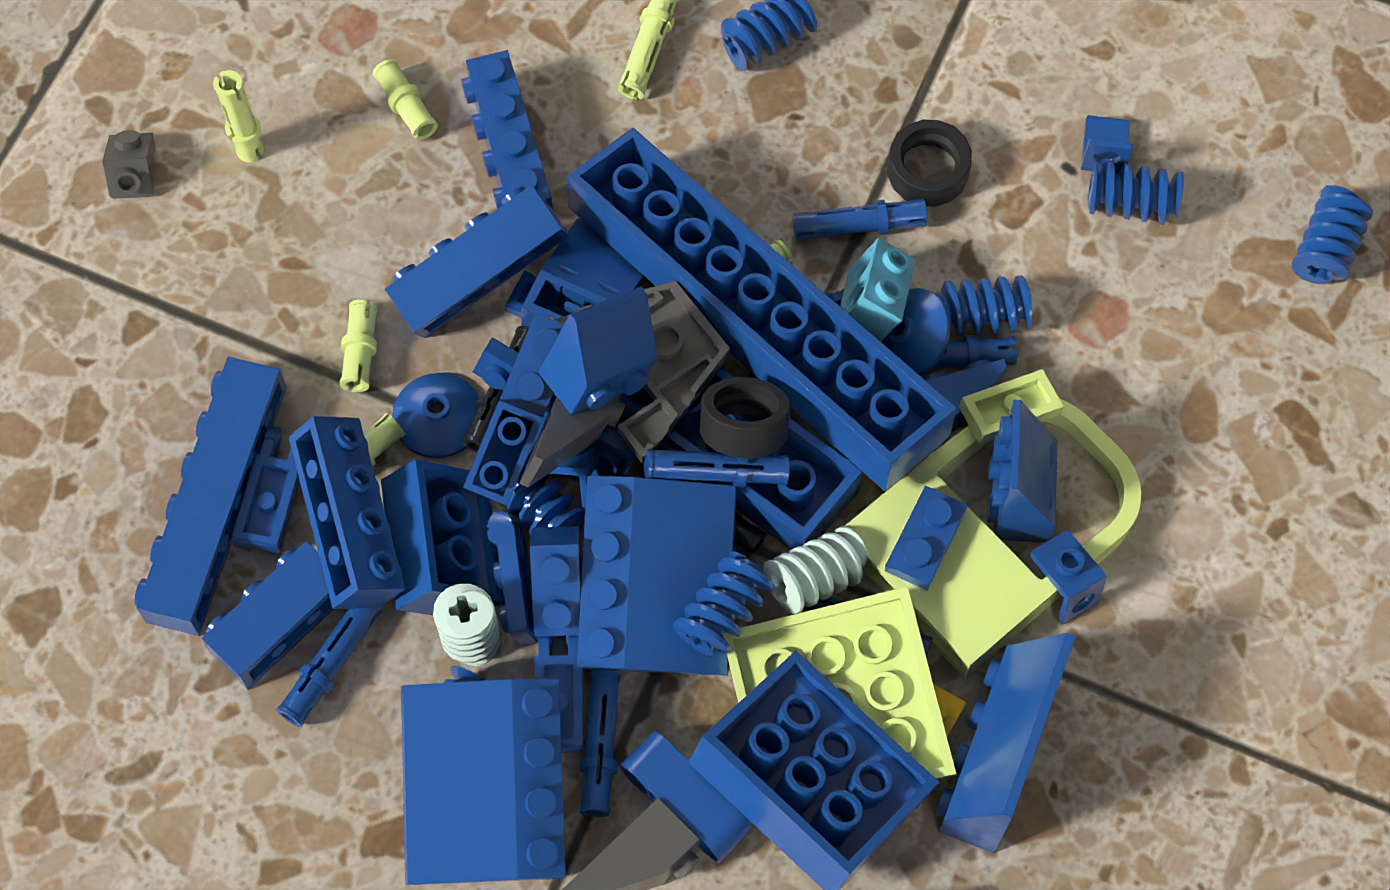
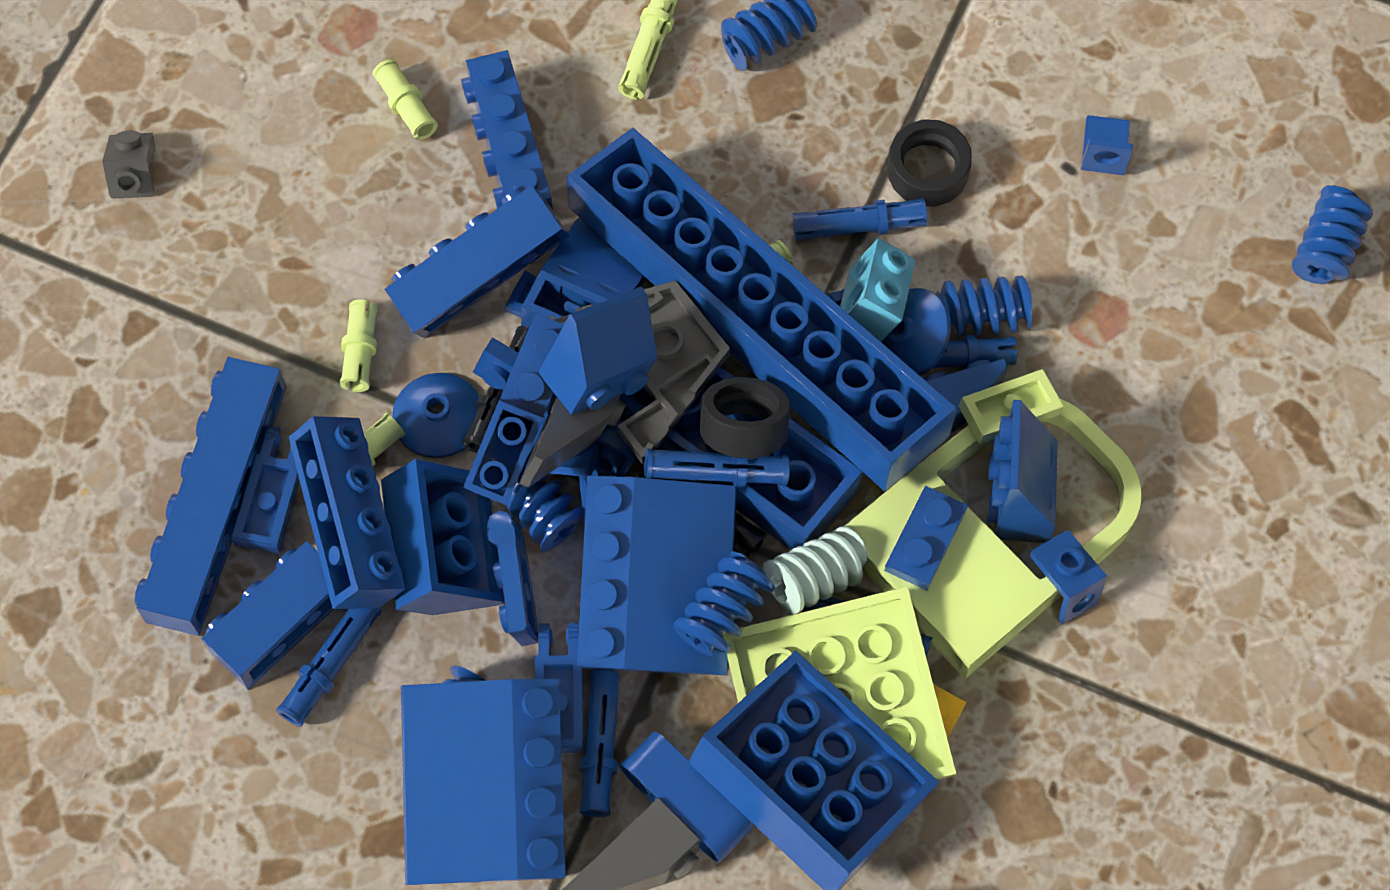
(240, 123): yellowish green pin -> none
(467, 624): light aqua piece -> none
(556, 580): blue brick -> none
(1004, 740): blue slope -> none
(1135, 191): blue piece -> none

